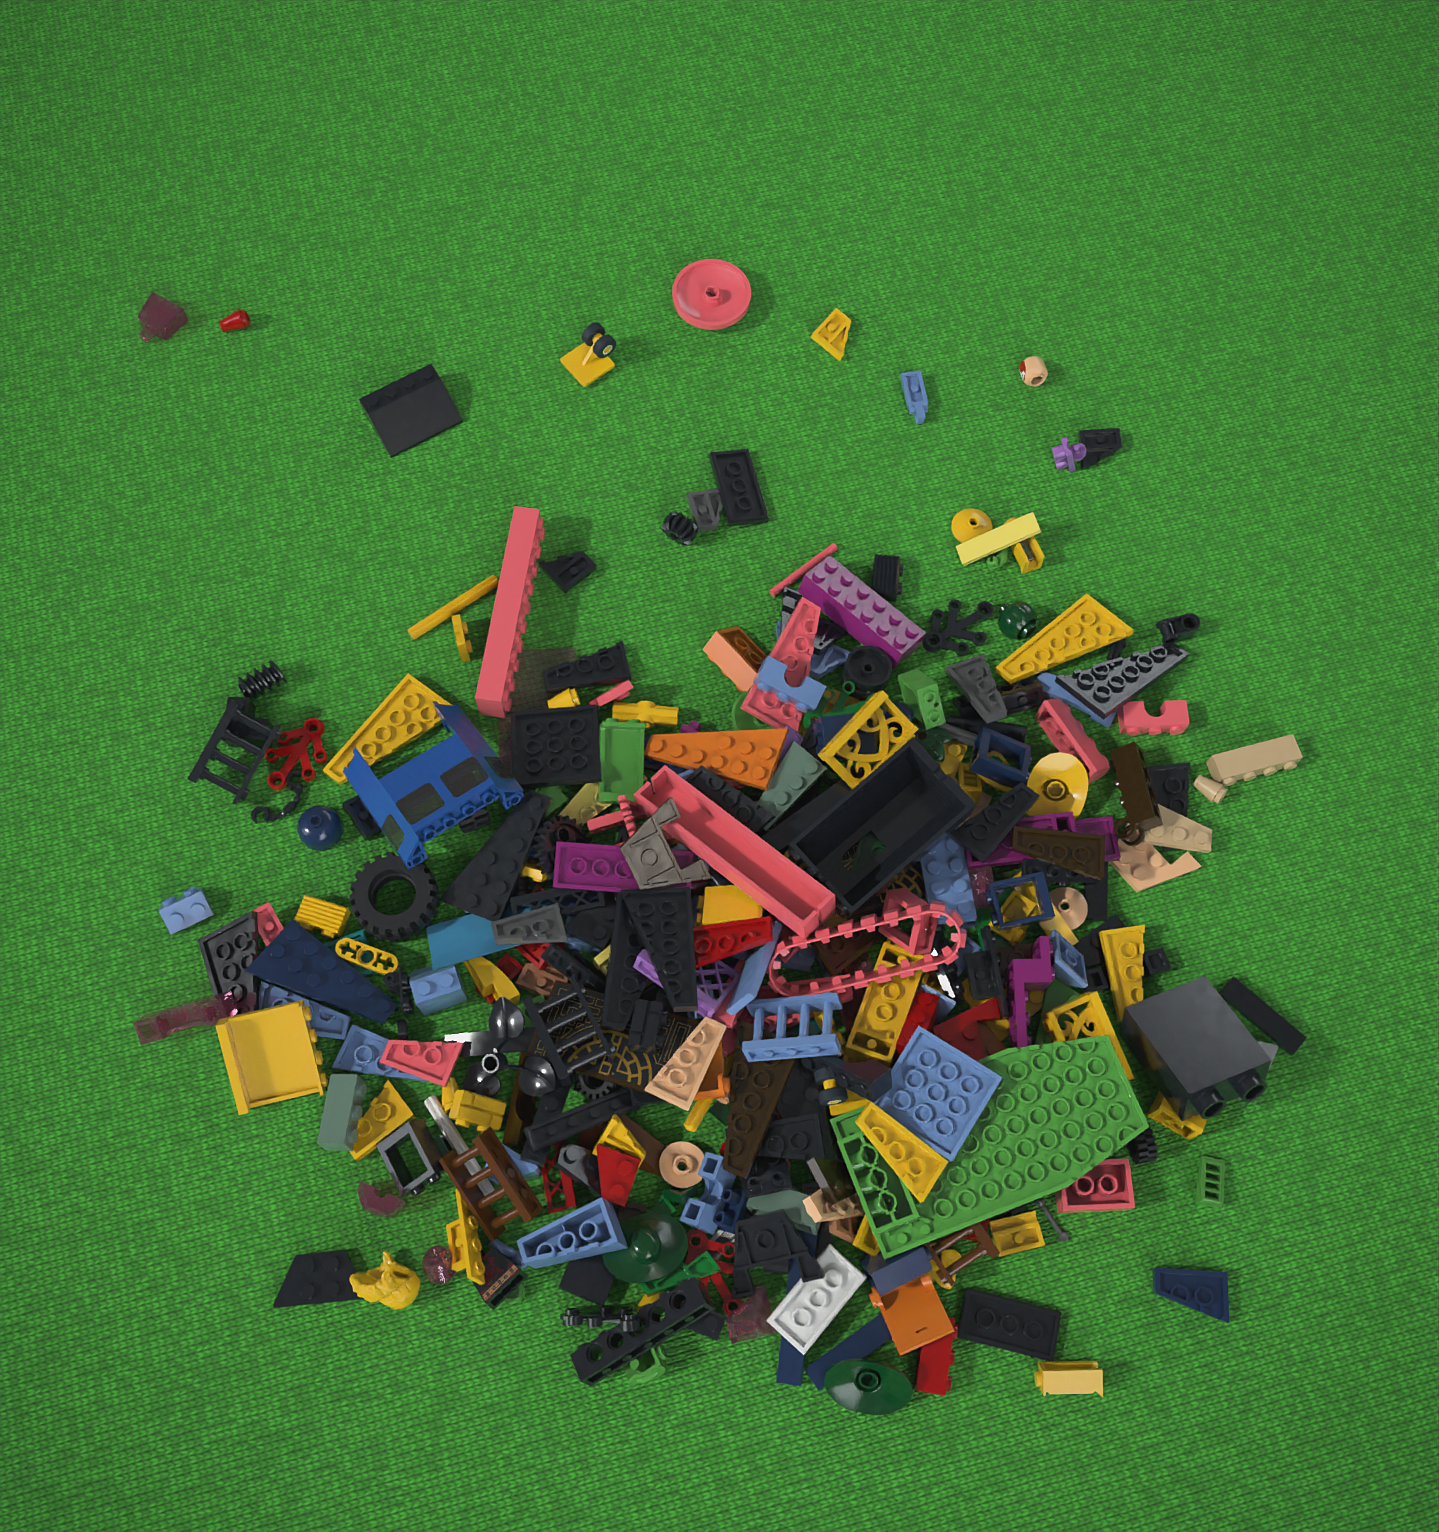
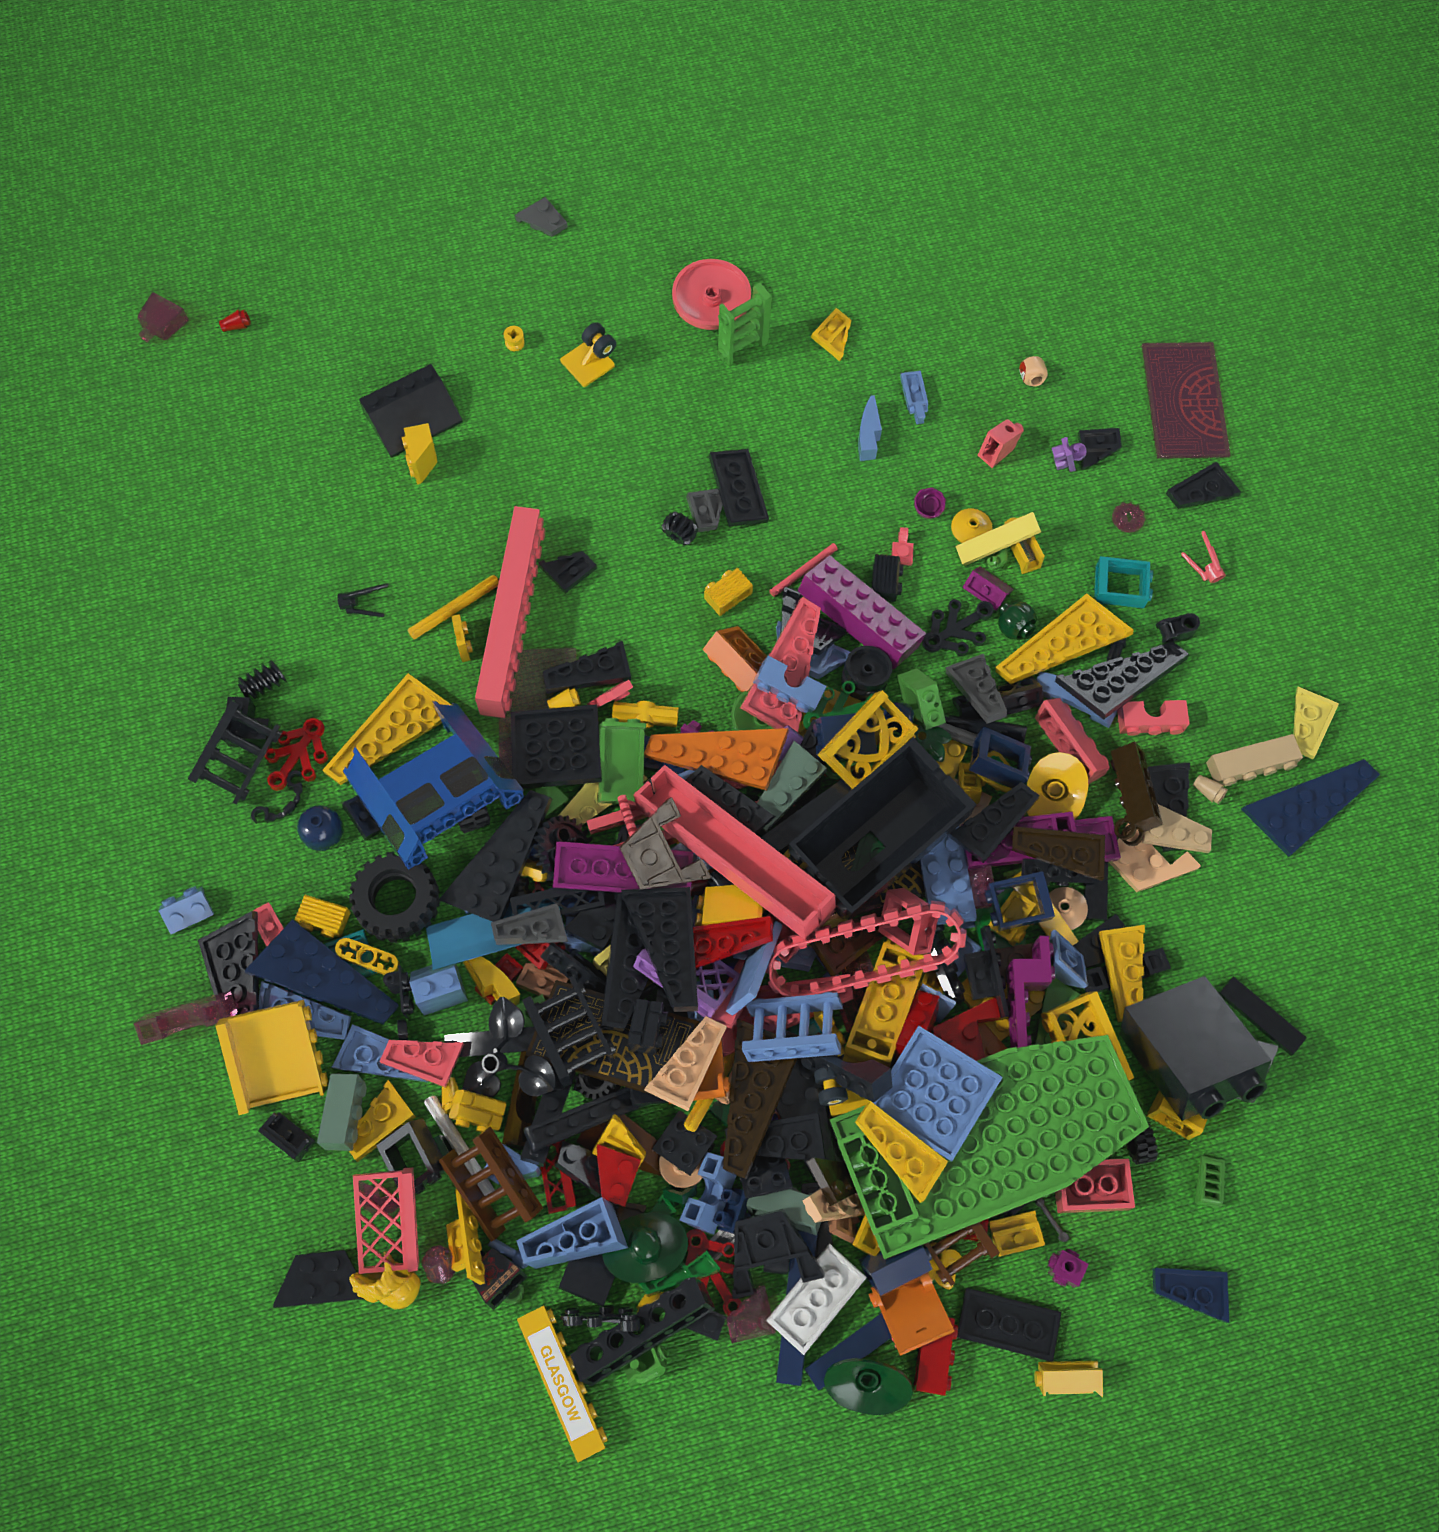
(287, 1136): none -> black hinge
(349, 600): none -> black plant
(407, 1216): none -> coral fence
(419, 451): none -> yellow slope
(517, 342): none -> yellow wheel
(542, 217): none -> dark grey wing
(561, 1383): none -> brick
(684, 1147): none -> black hinge
(728, 591): none -> yellow brick
(758, 326): none -> bright green fence
(869, 431): none -> medium blue slope
(902, 548): none -> coral plate
(929, 503): none -> magenta hair
(987, 587): none -> magenta panel
(1004, 434): none -> coral torso
(1075, 1268): none -> magenta brick
(1121, 521): none -> clear pink gear
(1124, 566): none -> teal window
(1185, 400): none -> clear pink piece
(1203, 487): none -> black wing
(1213, 570): none -> coral plant
(1302, 810): none -> dark blue wing
(1311, 720): none -> light yellow wing

